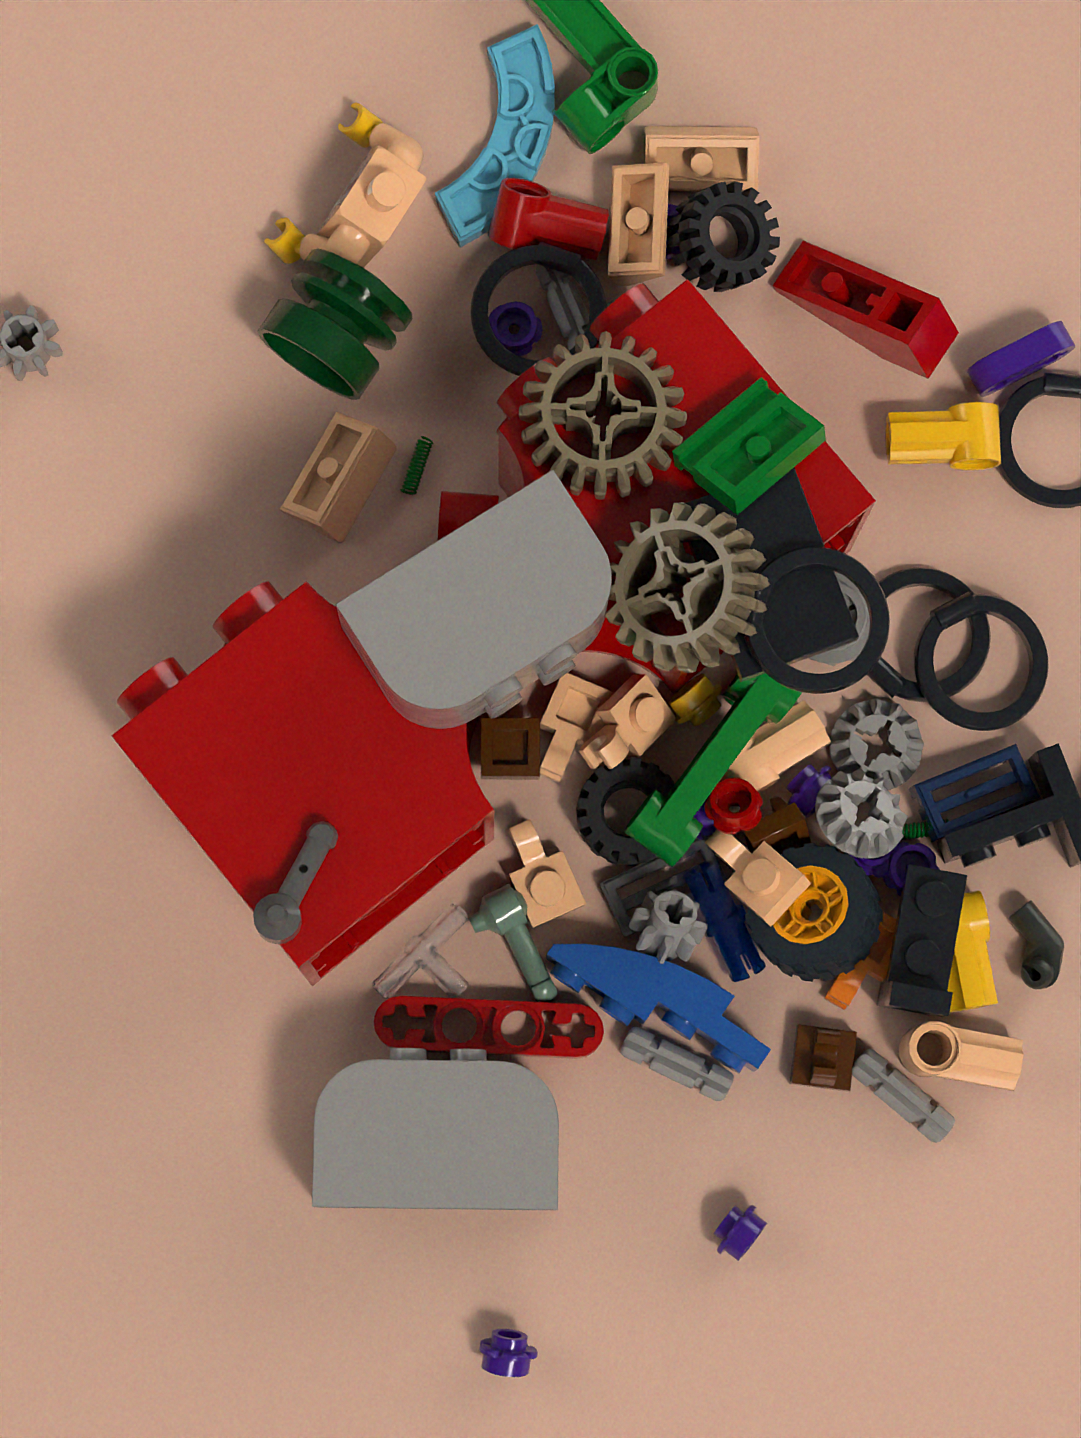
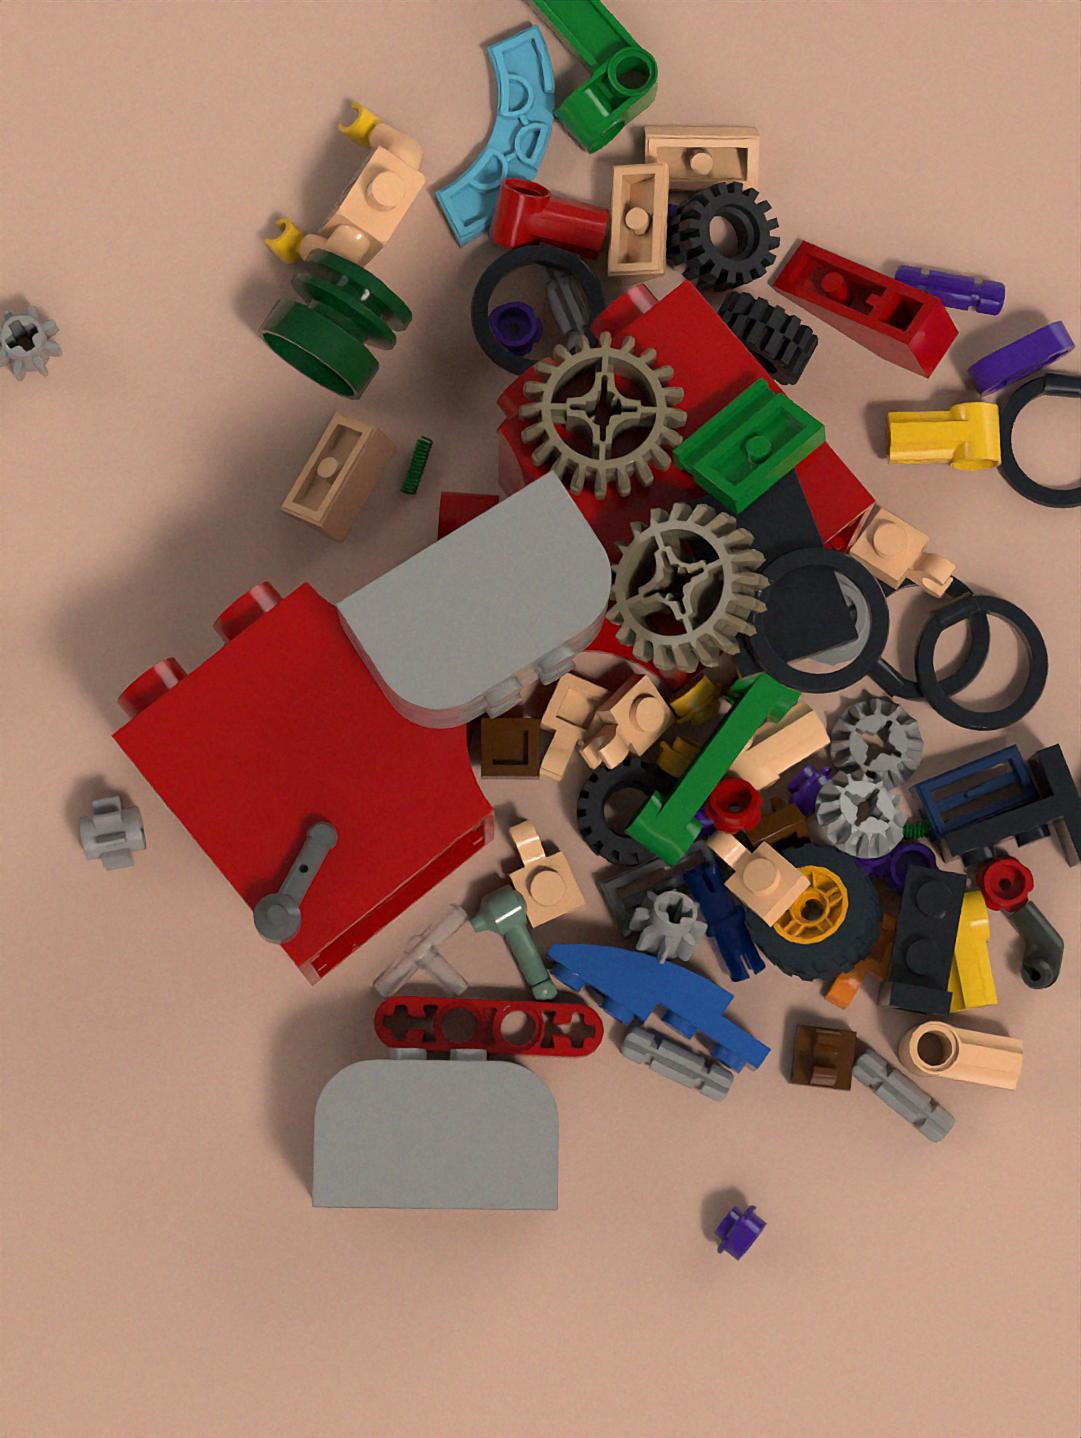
(112, 833): none -> light grey gear
(507, 1353): dark purple plate -> none
(677, 755): none -> yellow plate
(770, 335): none -> black tyre
(897, 551): none -> light nougat plate
(955, 290): none -> dark purple axle
(1006, 868): none -> red plate

